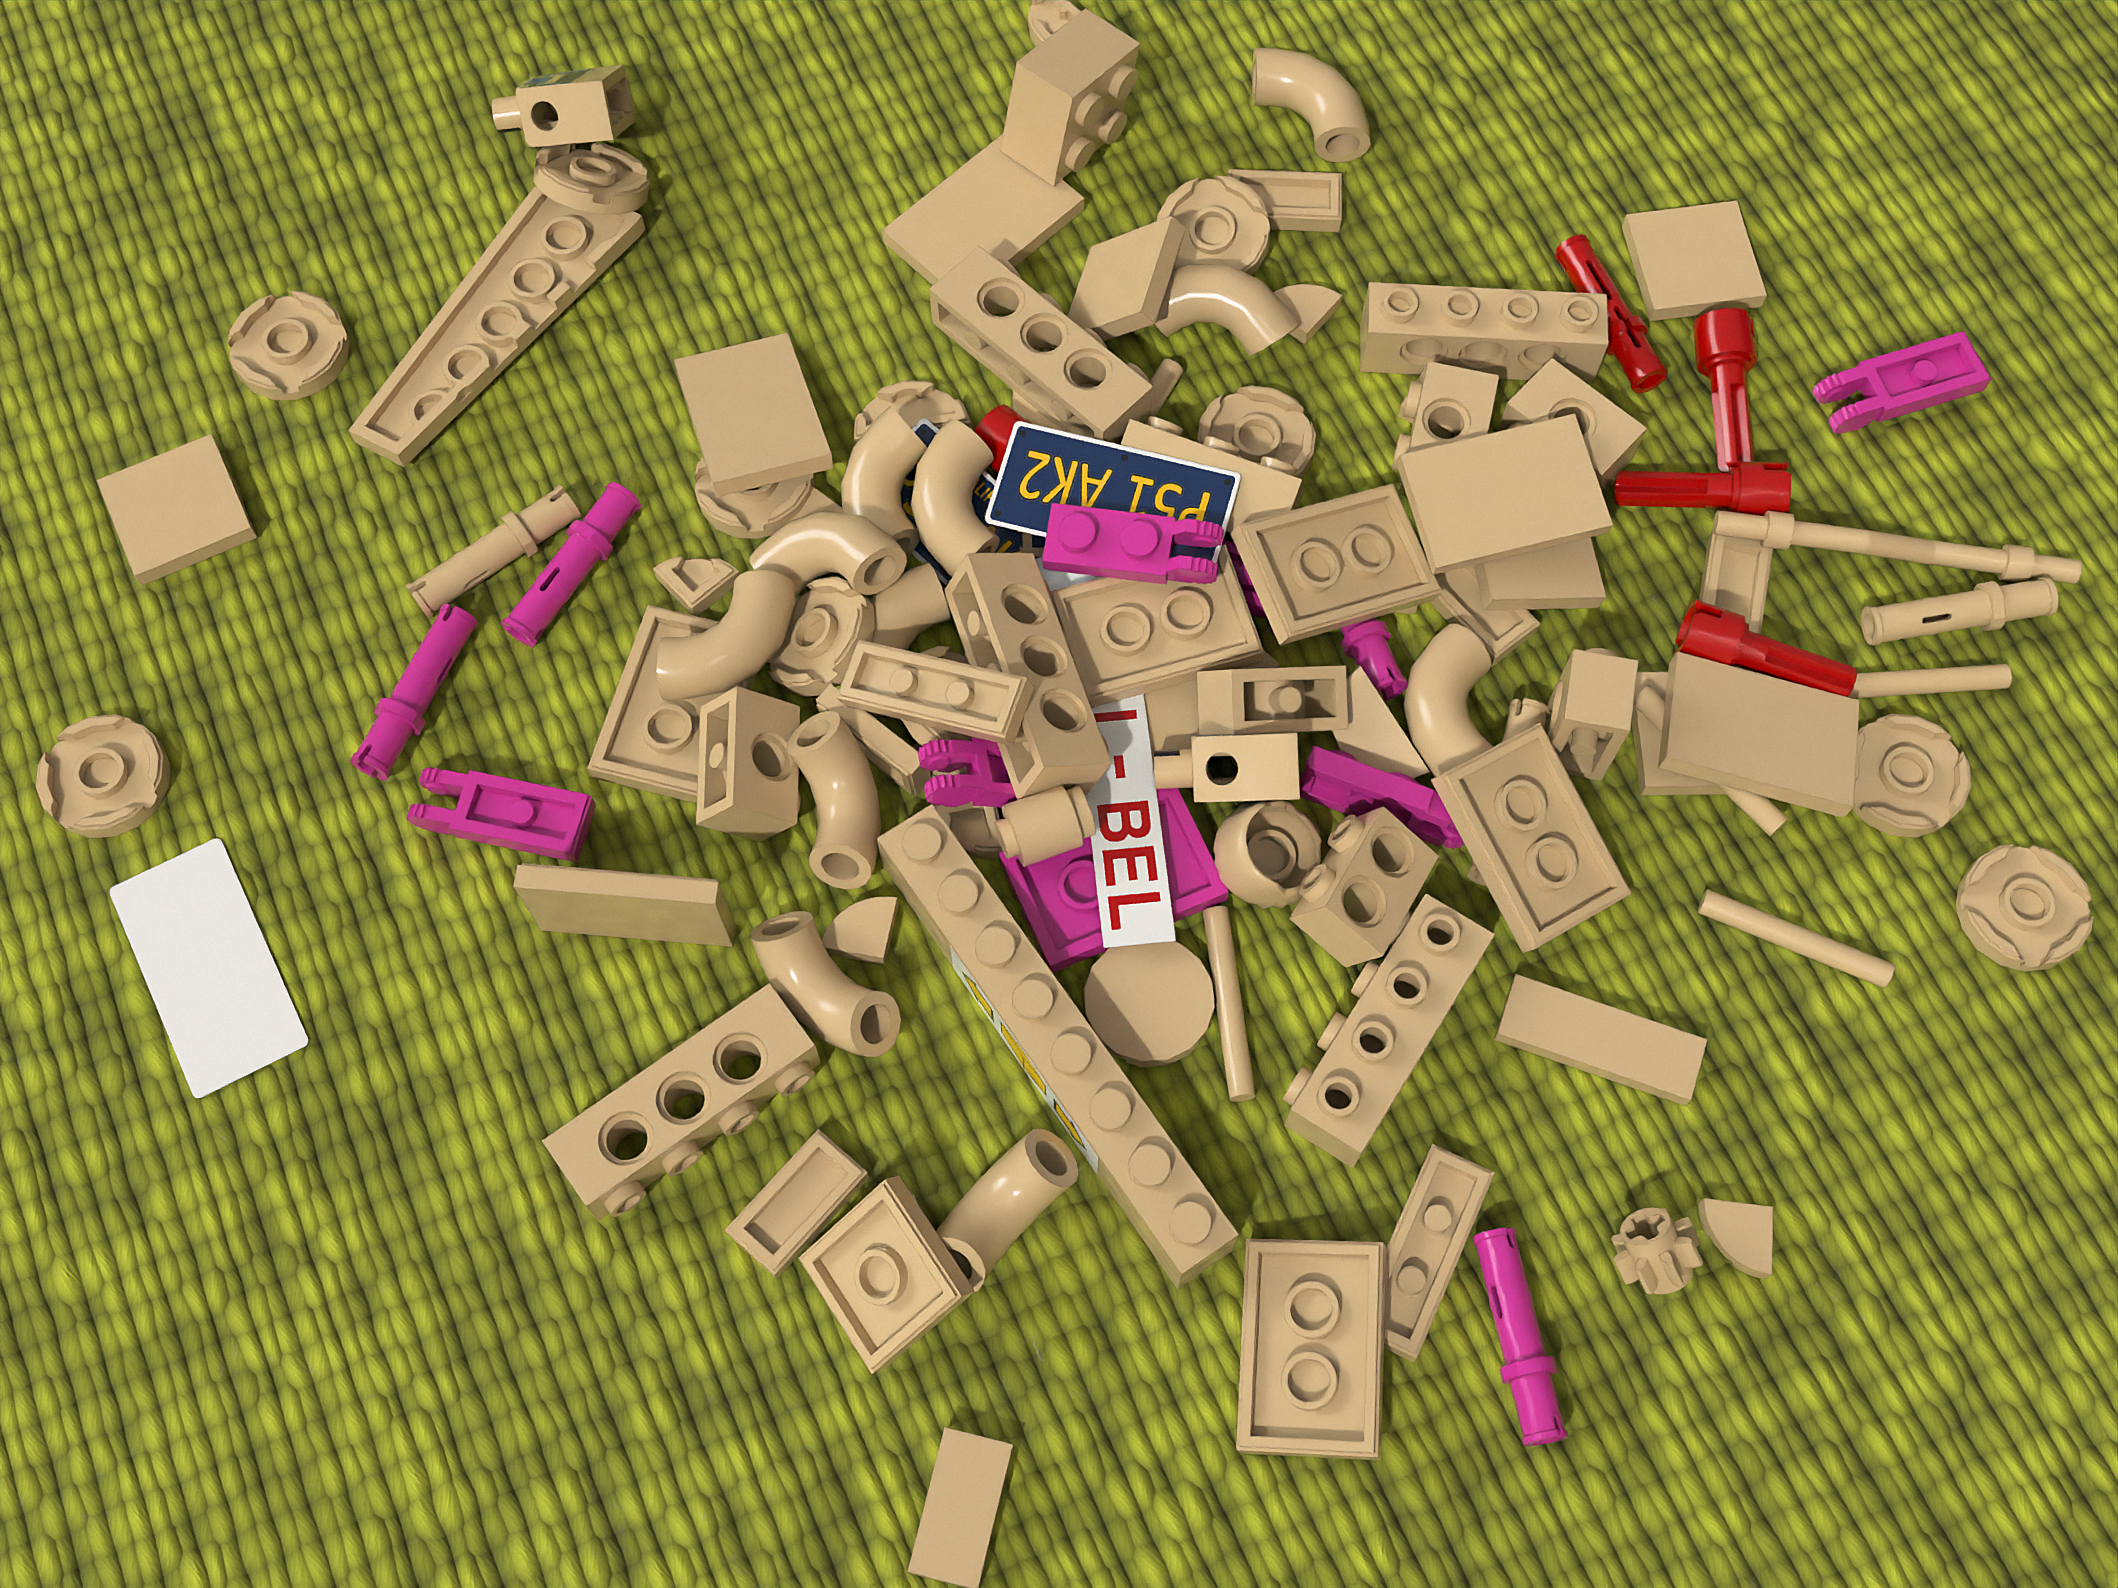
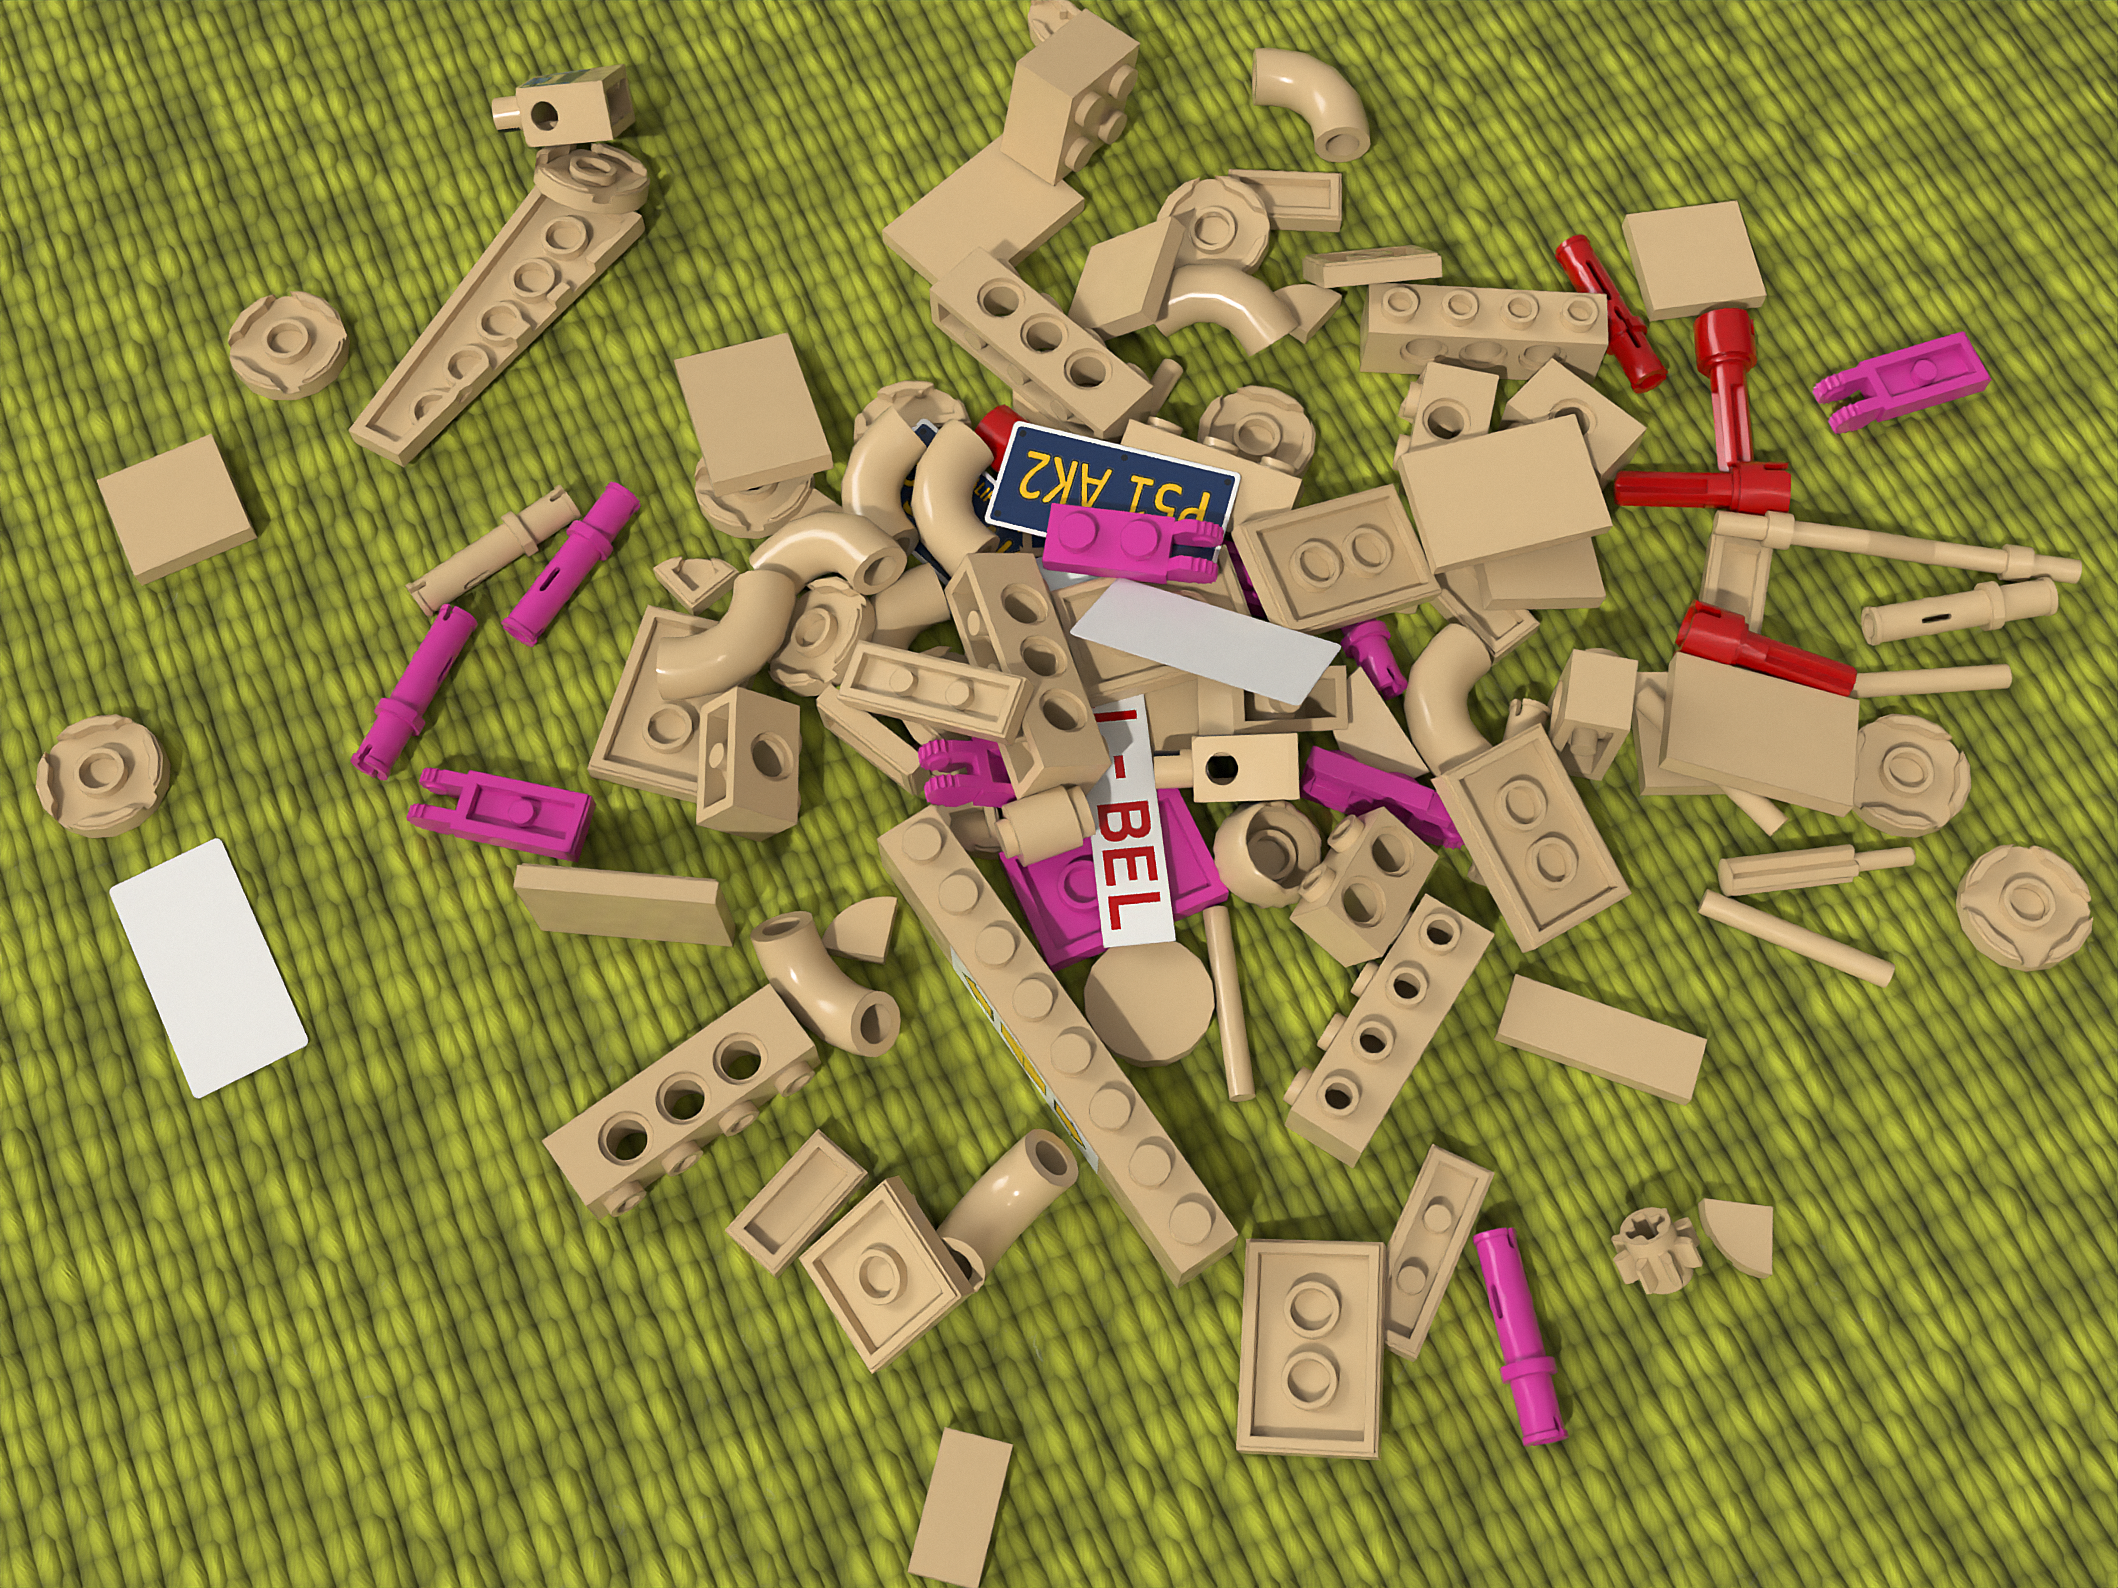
(844, 800): tan cylinder -> none
(1207, 640): none -> white sticker
(1371, 266): none -> tan tile
(1804, 868): none -> tan axle

